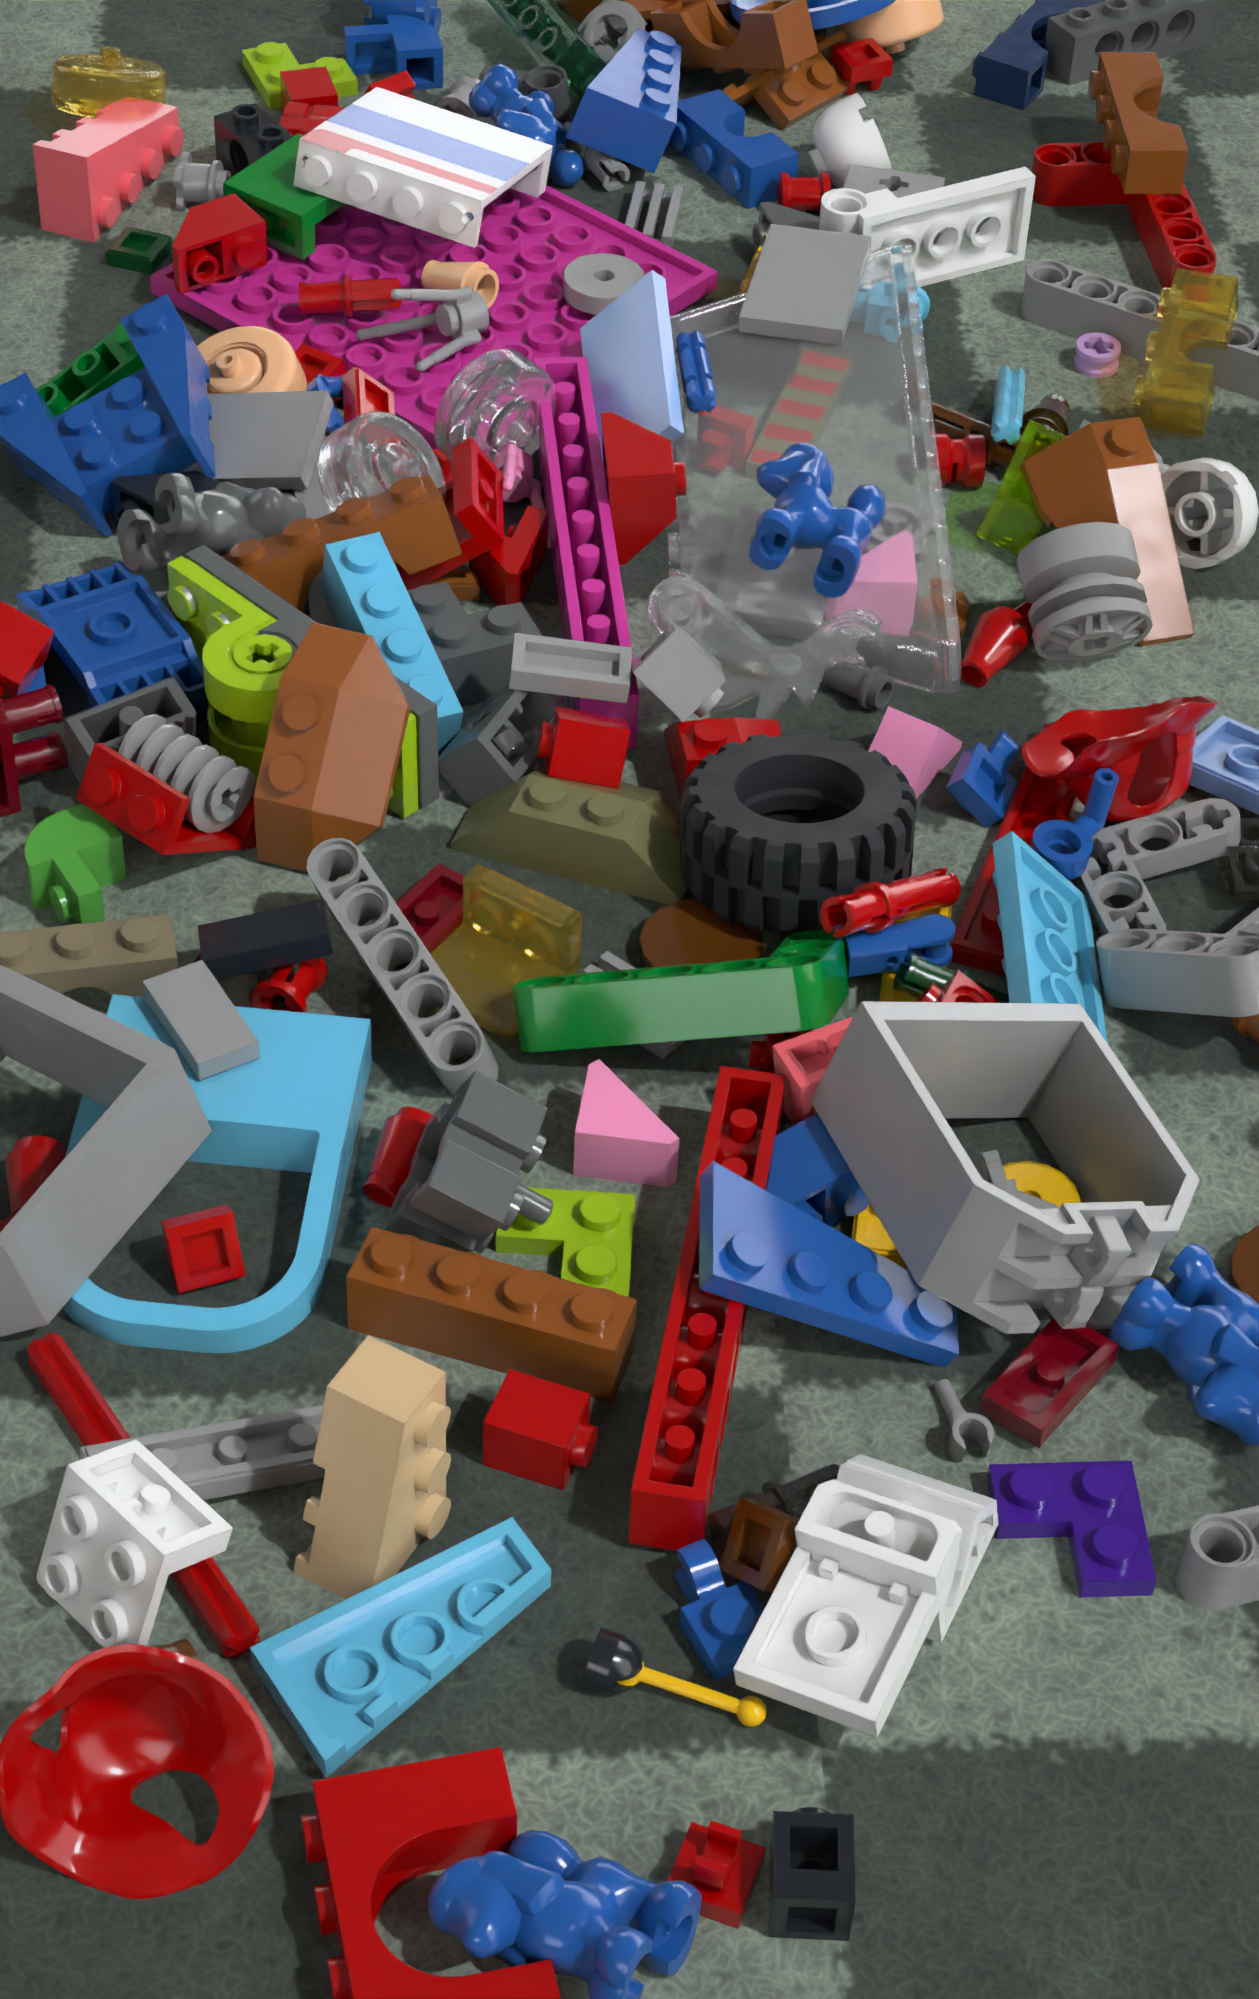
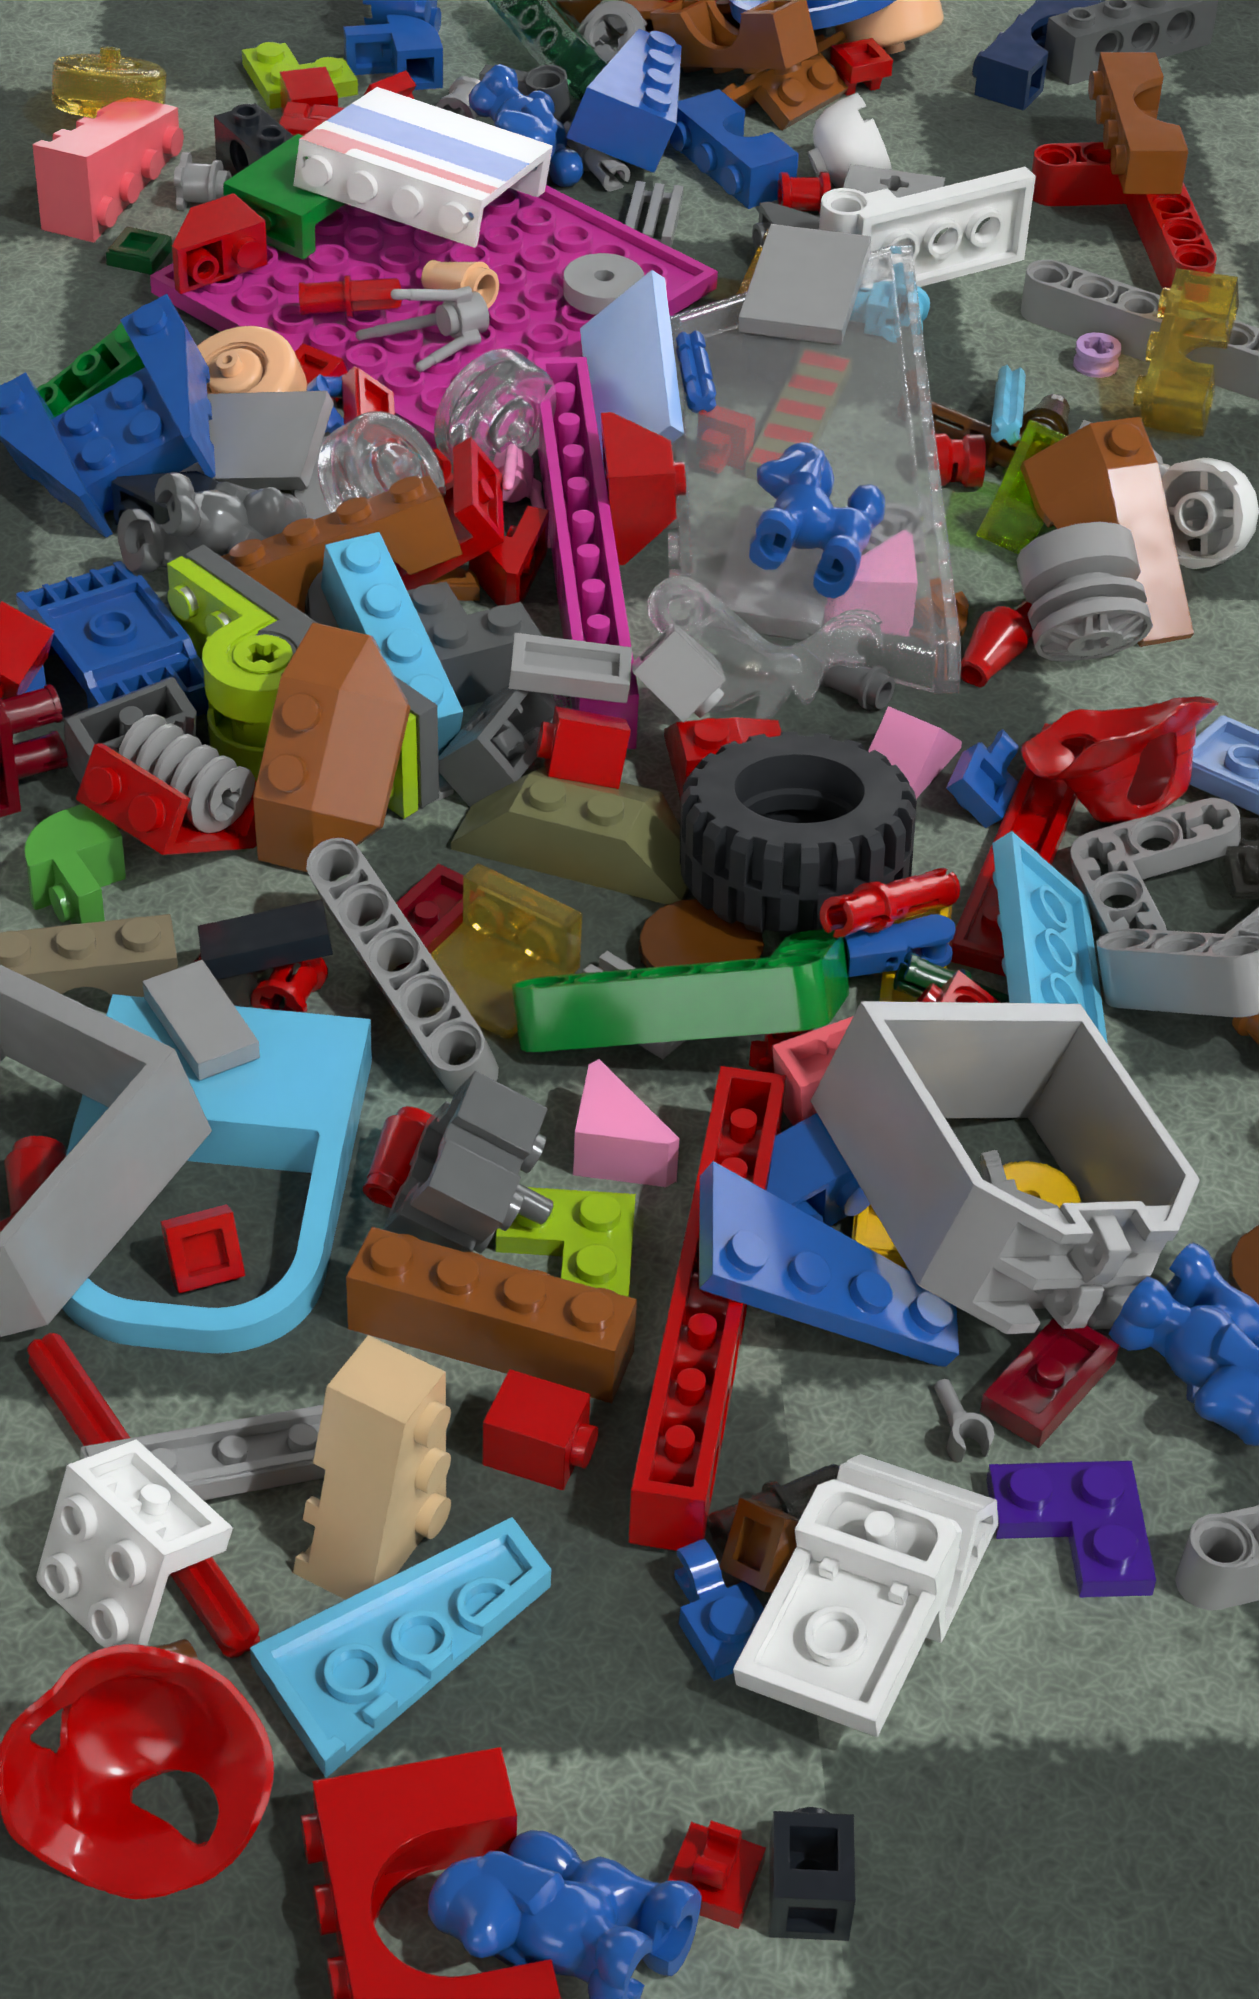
(618, 1666): hinge -> none
(1069, 844): blue plate -> none

